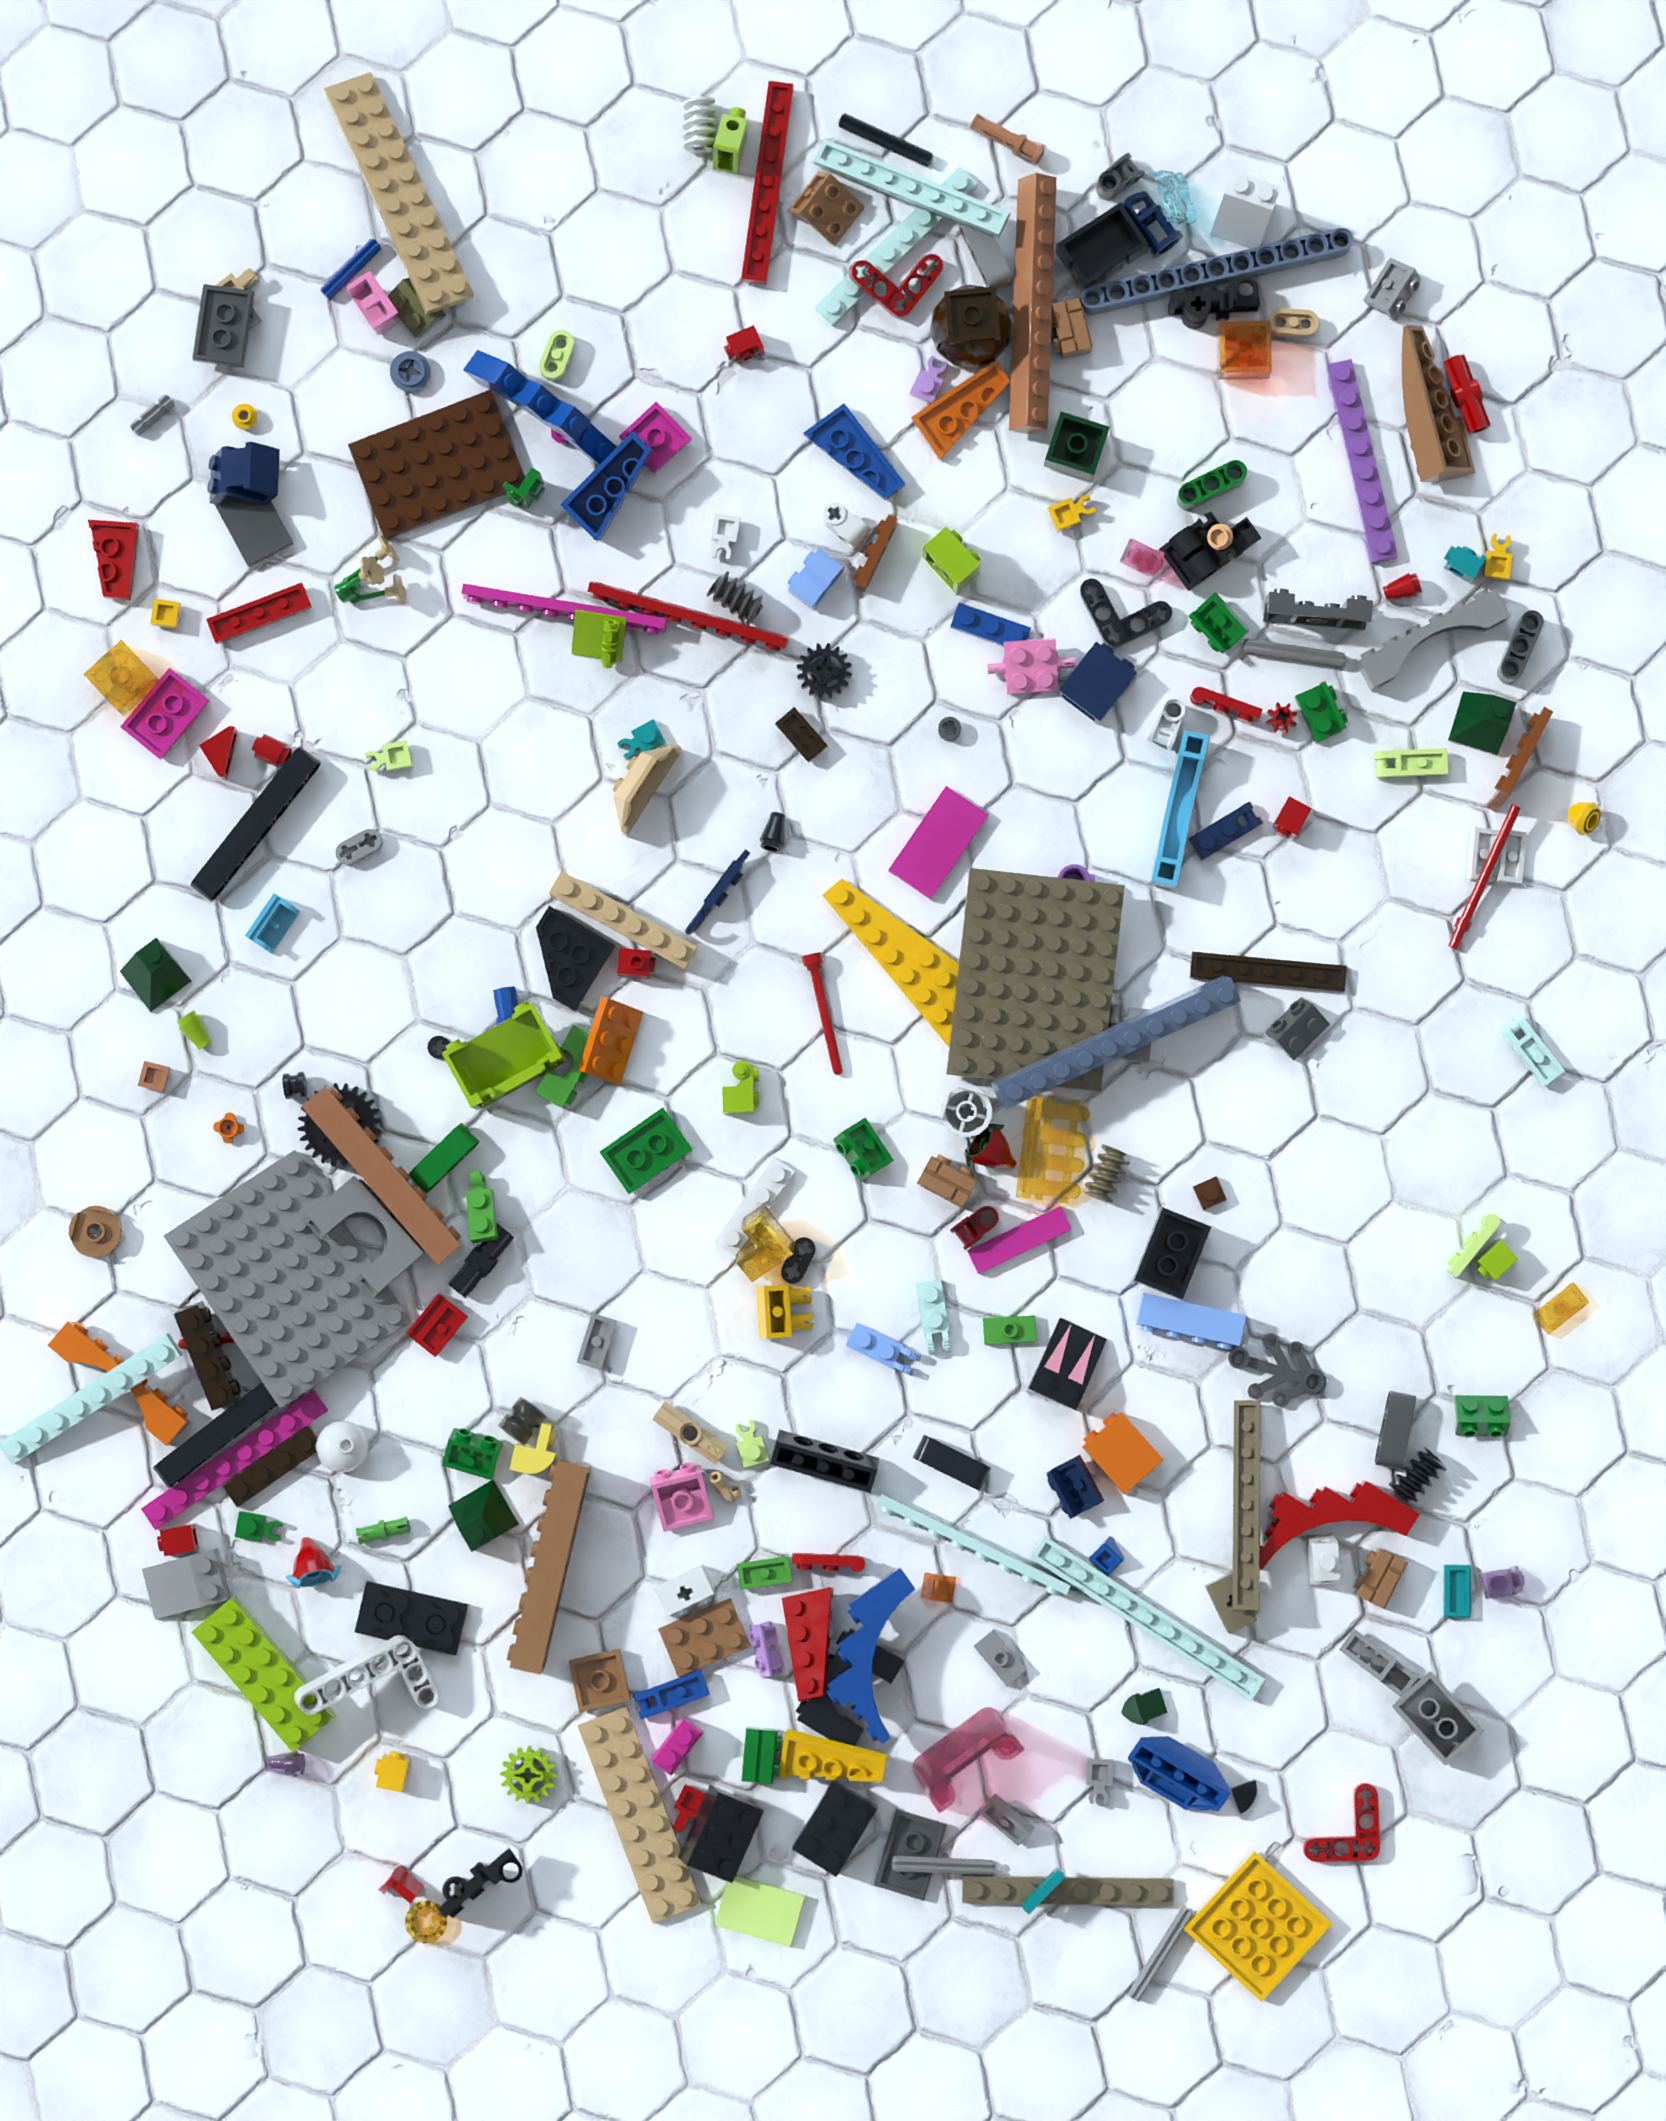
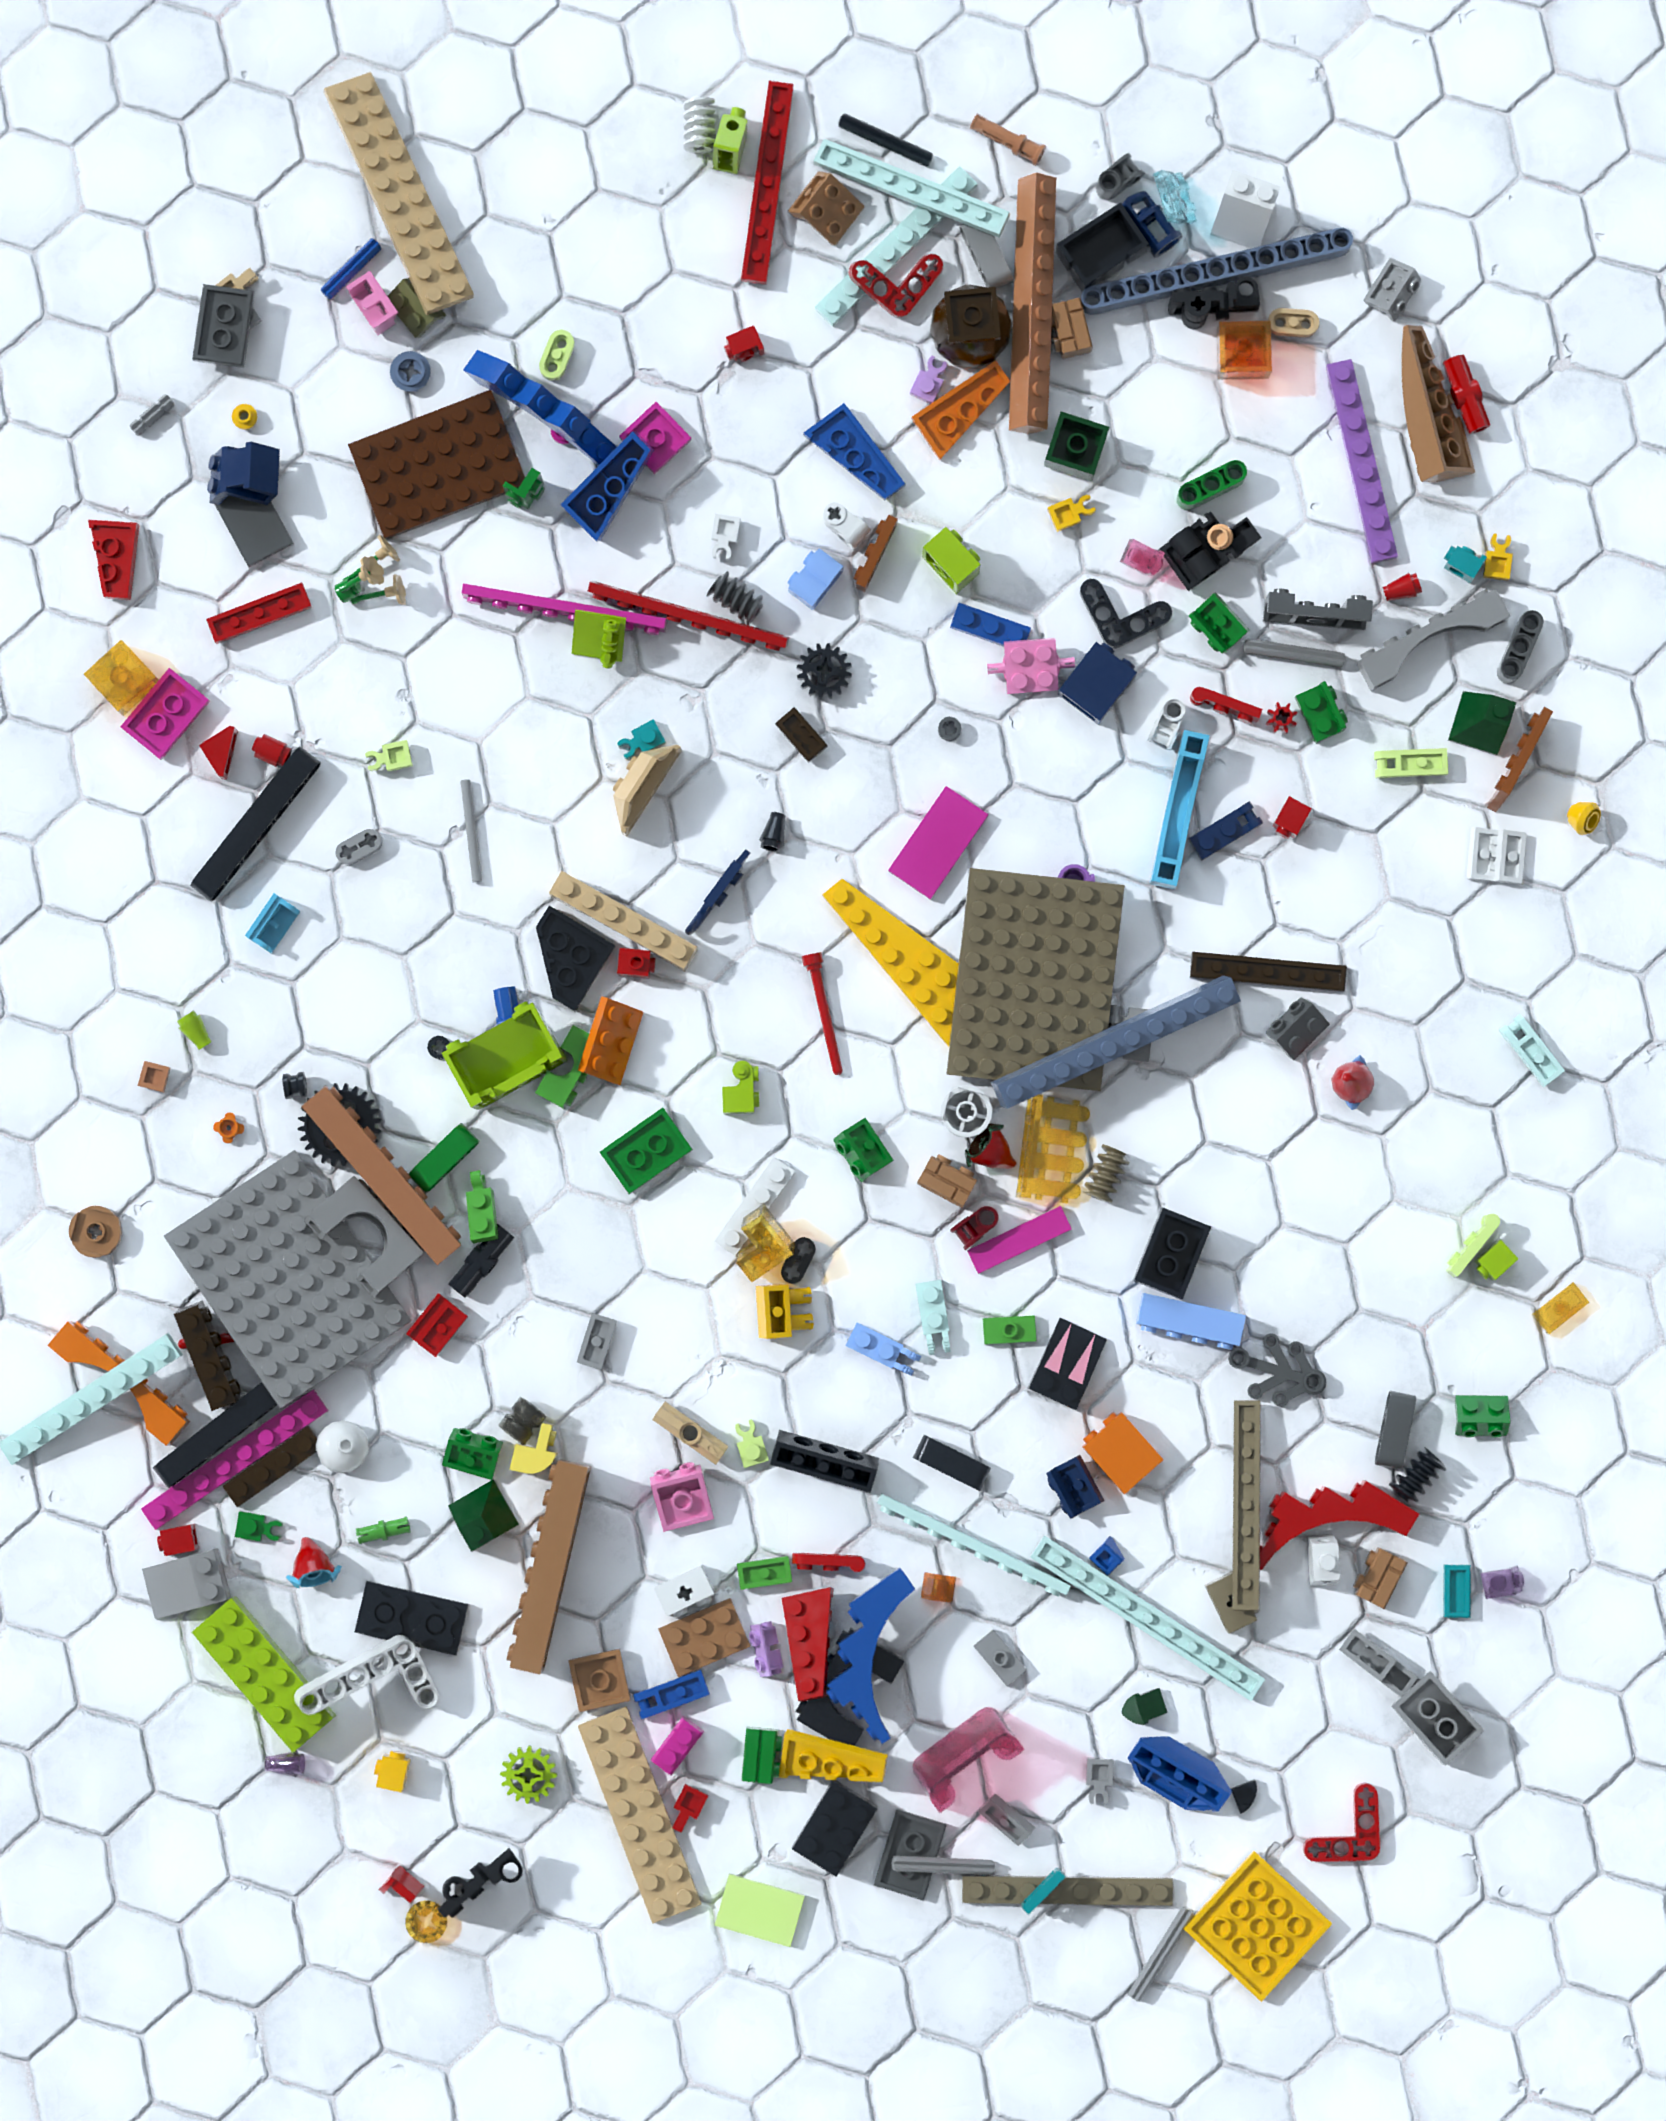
(154, 974): dark green slope -> none
(165, 613): yellow plate -> none
(471, 830): none -> light grey bar
(721, 1834): black brick -> none
(723, 1489): tan arm -> none
(1209, 1193): reddish brown plate -> none
(1353, 1082): none -> hat
(1463, 923): red bar -> none

